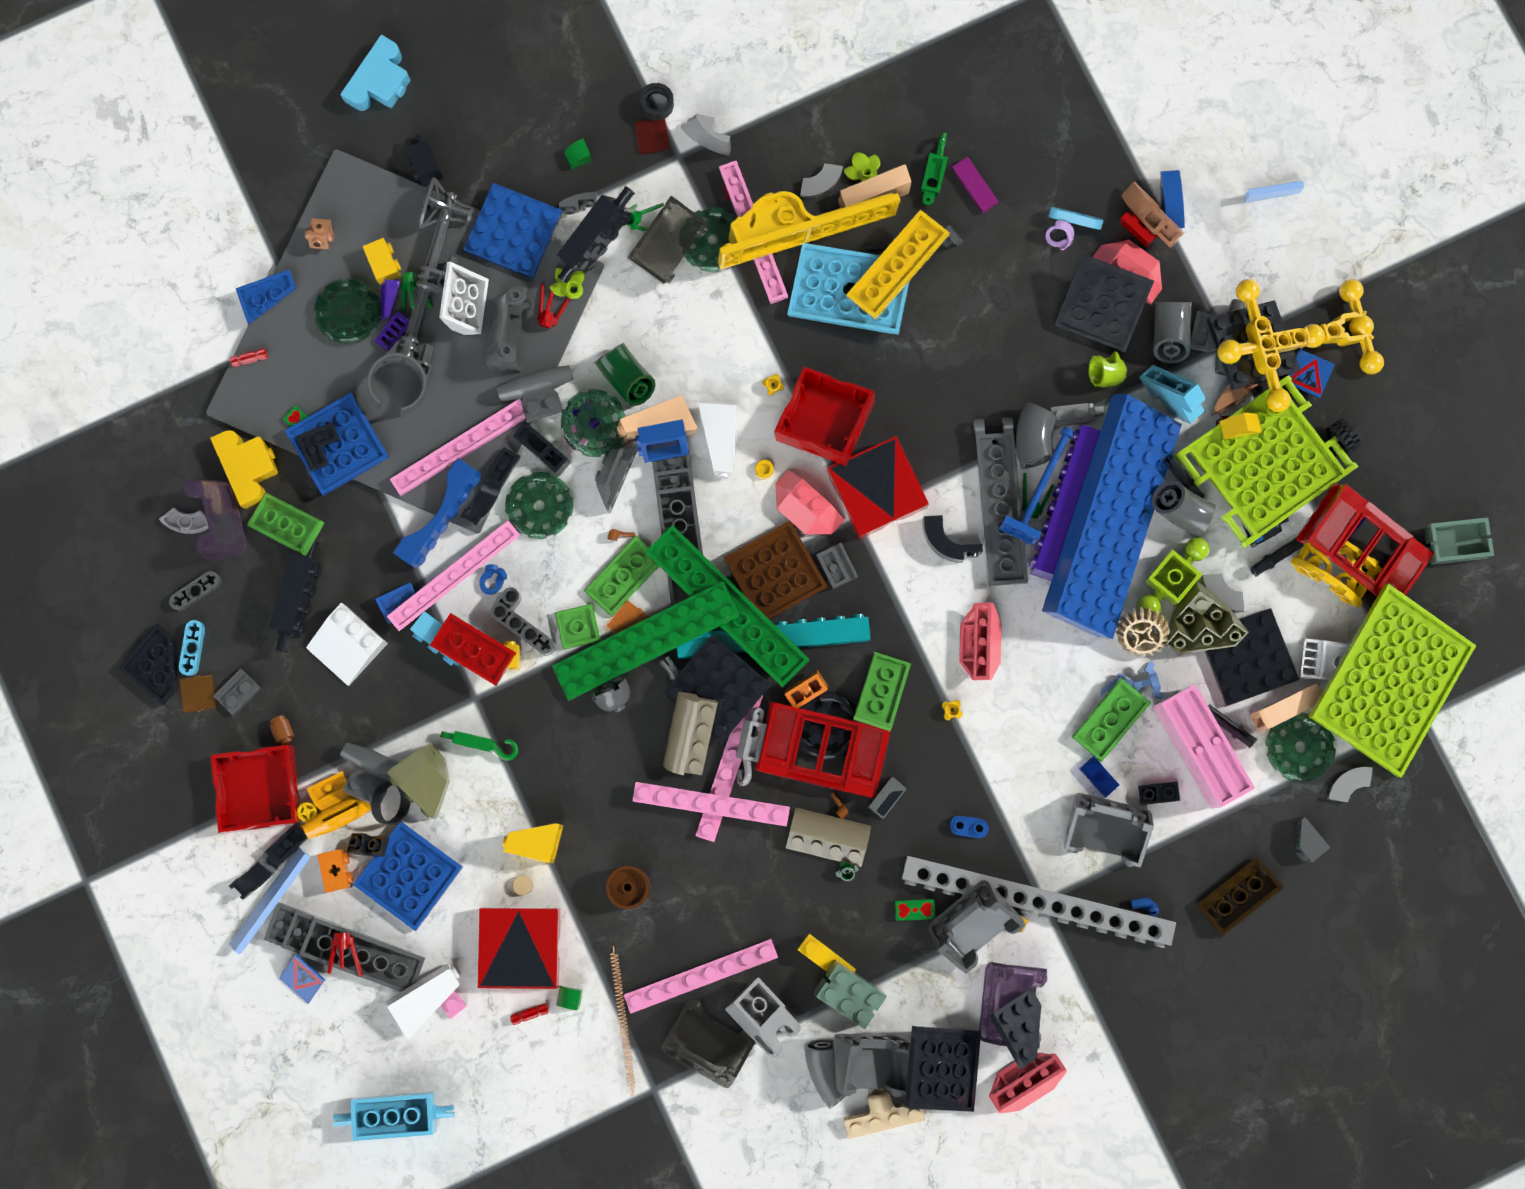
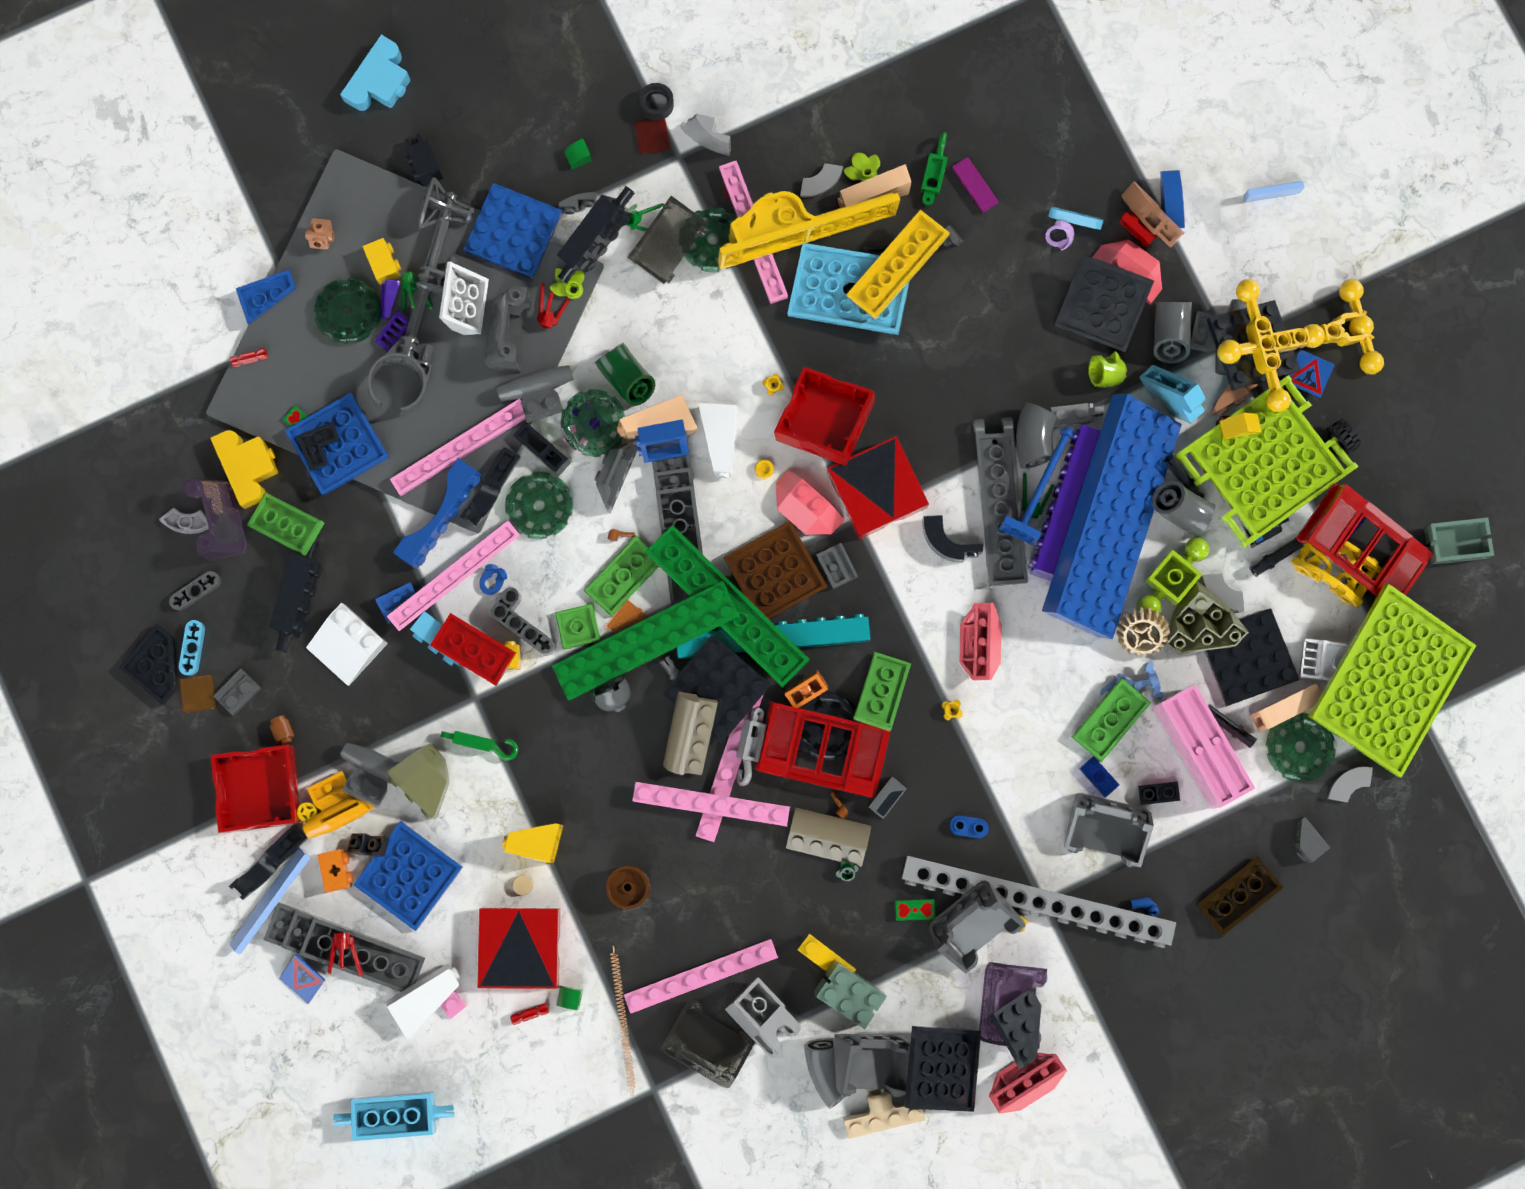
(376, 805): black tyre -> none

